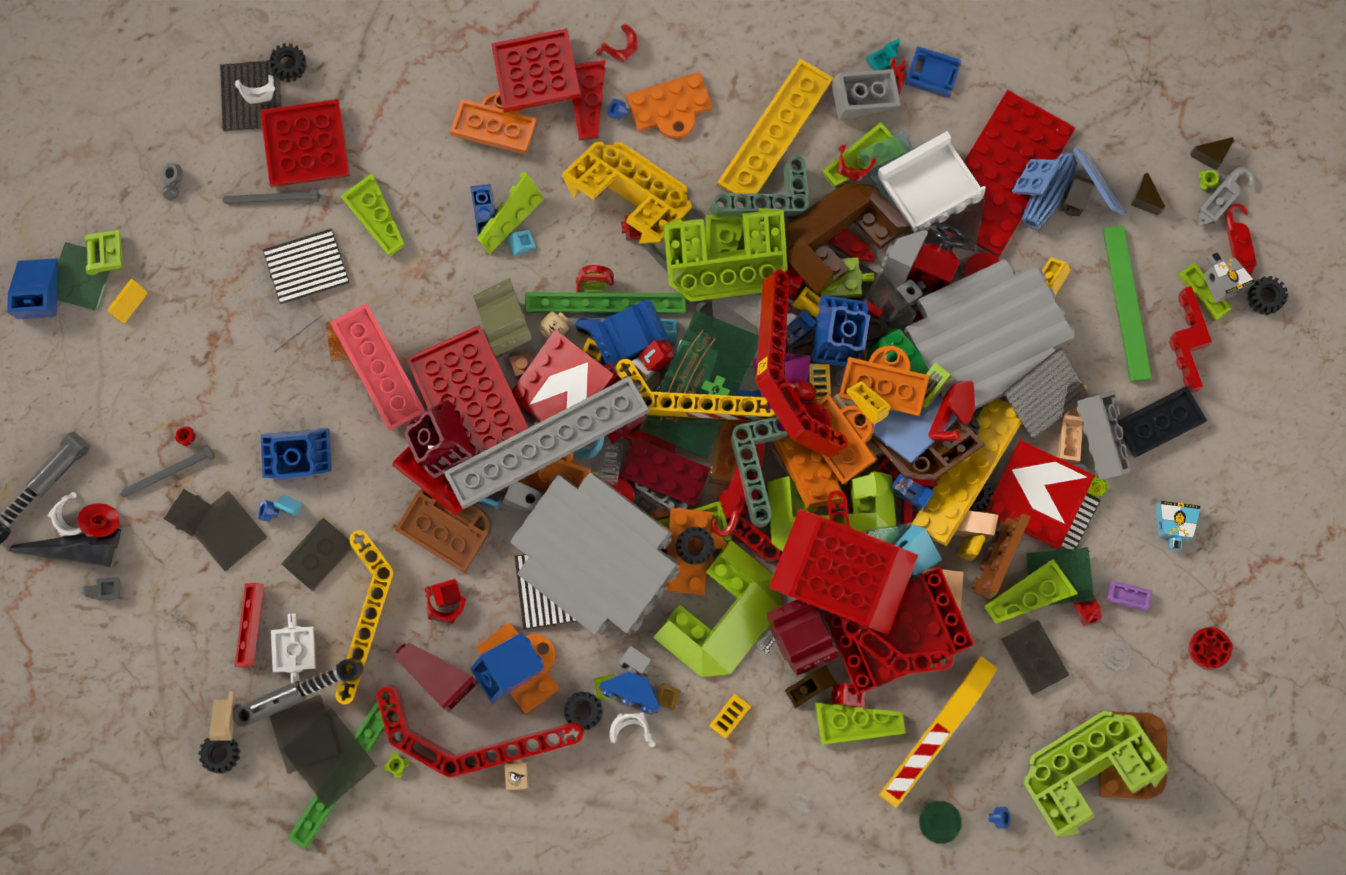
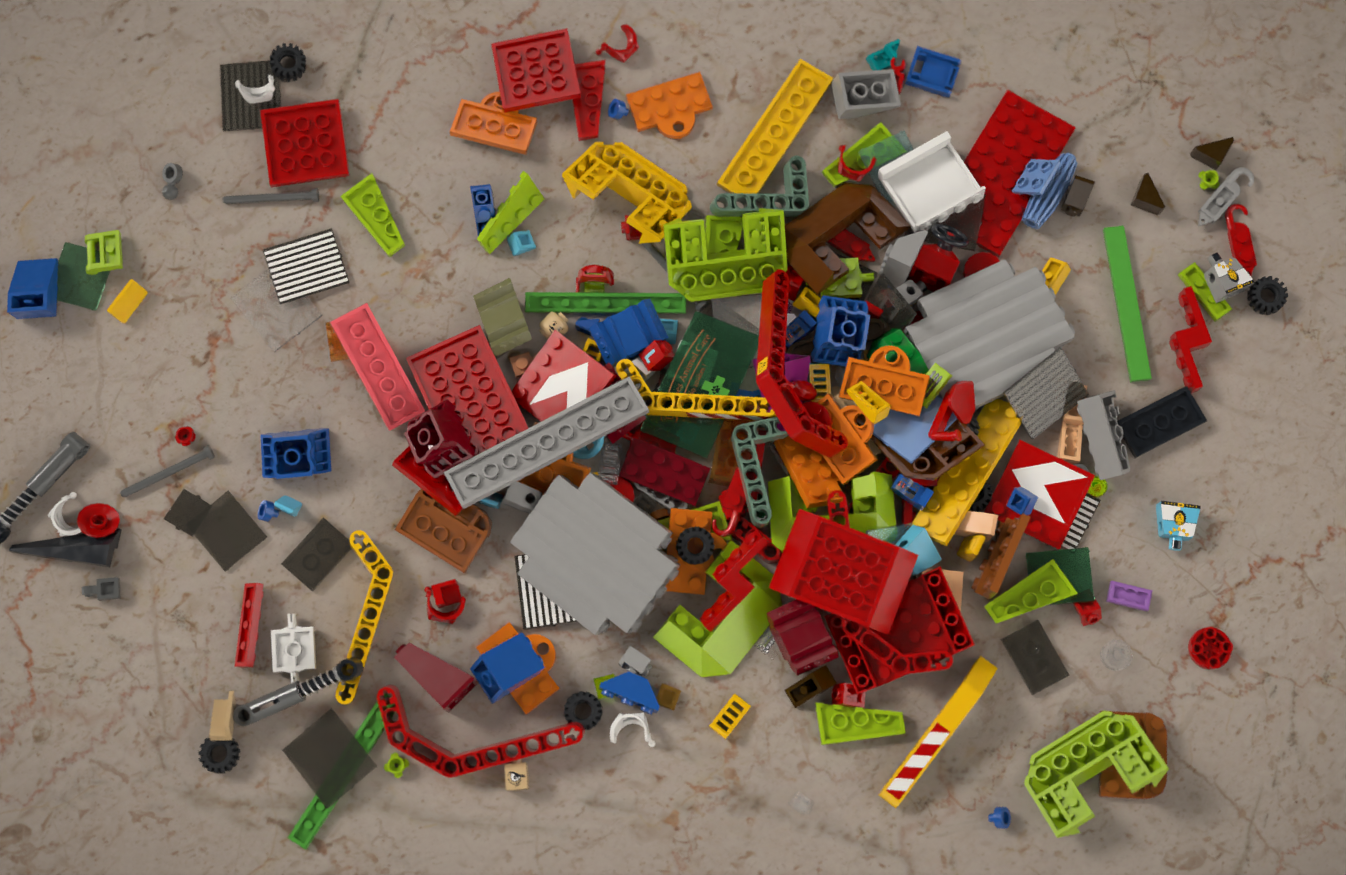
(304, 734): clear smoke piece -> none
(733, 580): none -> red bracket
(940, 822): clear green tile -> none
(1022, 501): none -> blue slope
(1099, 181): medium blue piece -> none

